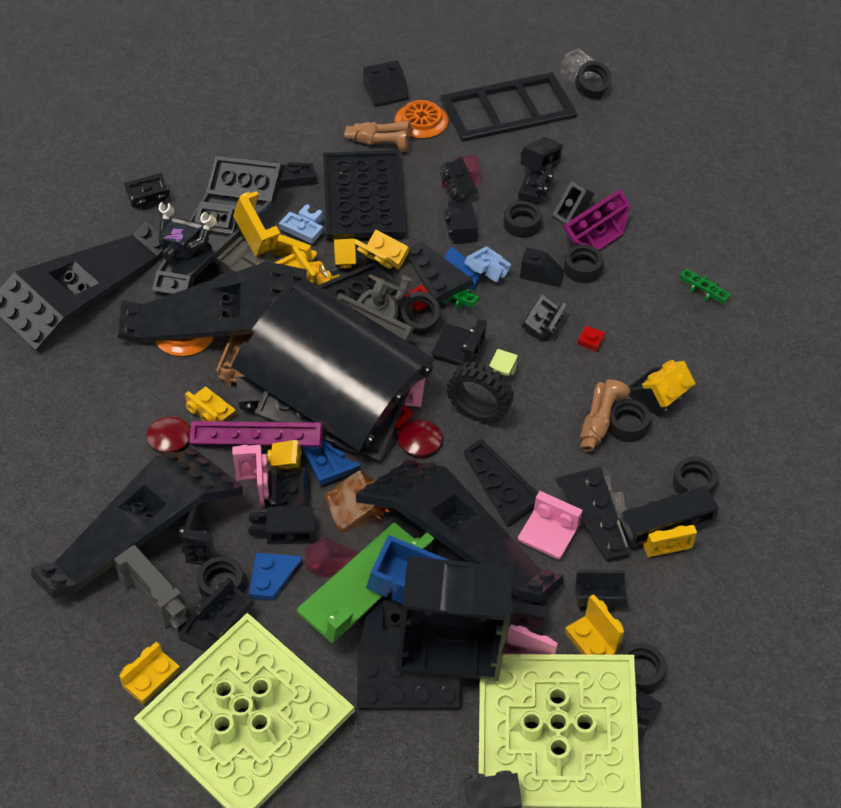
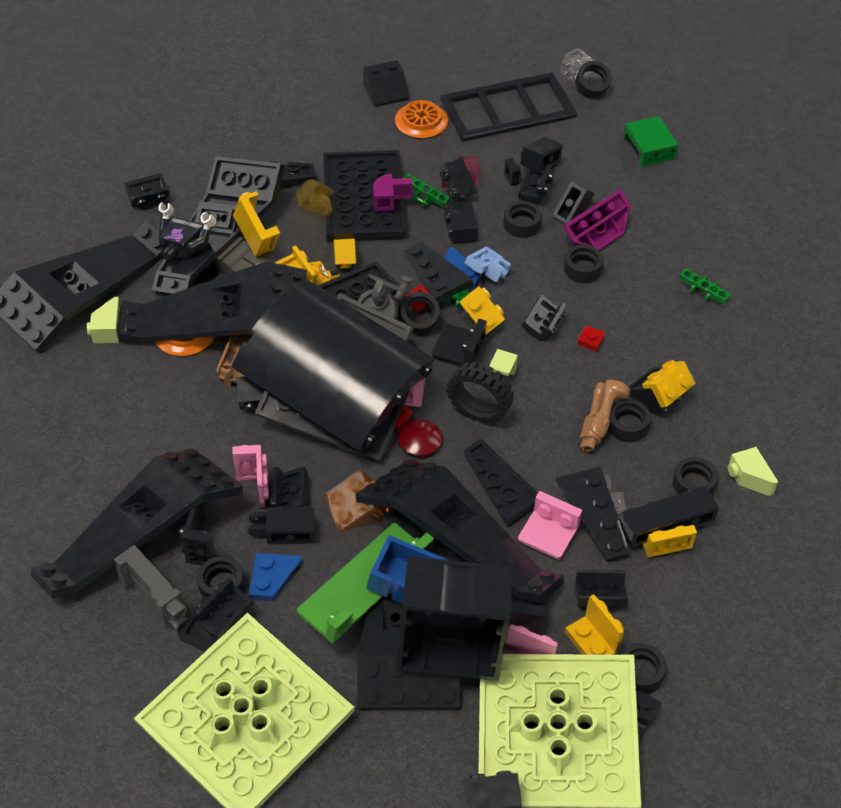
(105, 323): none -> yellowish green slope
(148, 673): yellow bracket -> none
(168, 434): dark red dish -> none
(209, 406): yellow bracket -> none
(255, 433): magenta plate -> none
(284, 248): yellow bracket -> none
(285, 455): yellow slope -> none
(304, 226): light blue plate -> none
(315, 197): none -> clear yellow brick
(327, 557): clear pink slope -> none
(329, 463): blue wing -> none
(374, 133): medium nougat piece -> none
(384, 250): yellow bracket -> none
(388, 189): none -> magenta brick
(434, 197): none -> green piece
(479, 306): none -> yellow bracket
(512, 171): none -> black plate
(540, 268): black slope -> none
(651, 140): none -> green panel
(752, 471): none -> yellowish green slope

